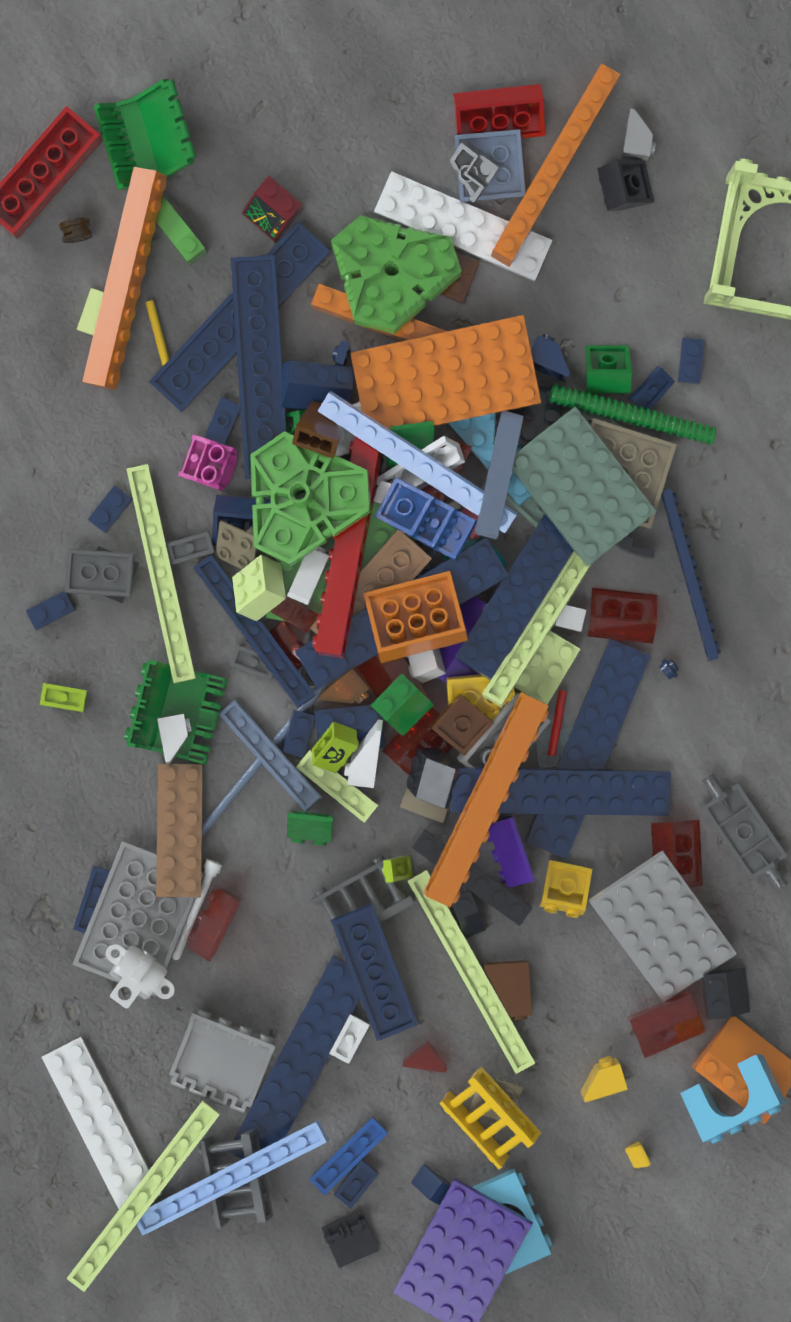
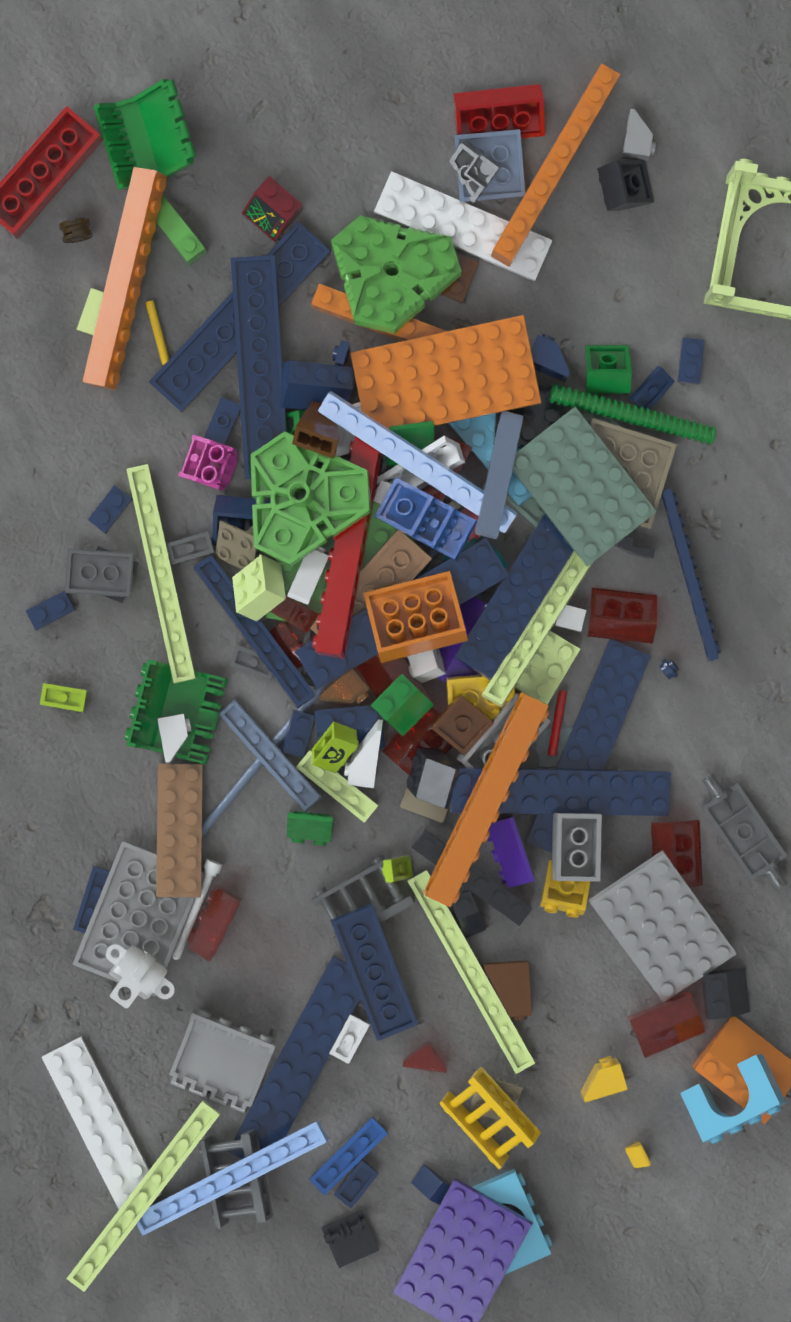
(576, 847): none -> light grey brick

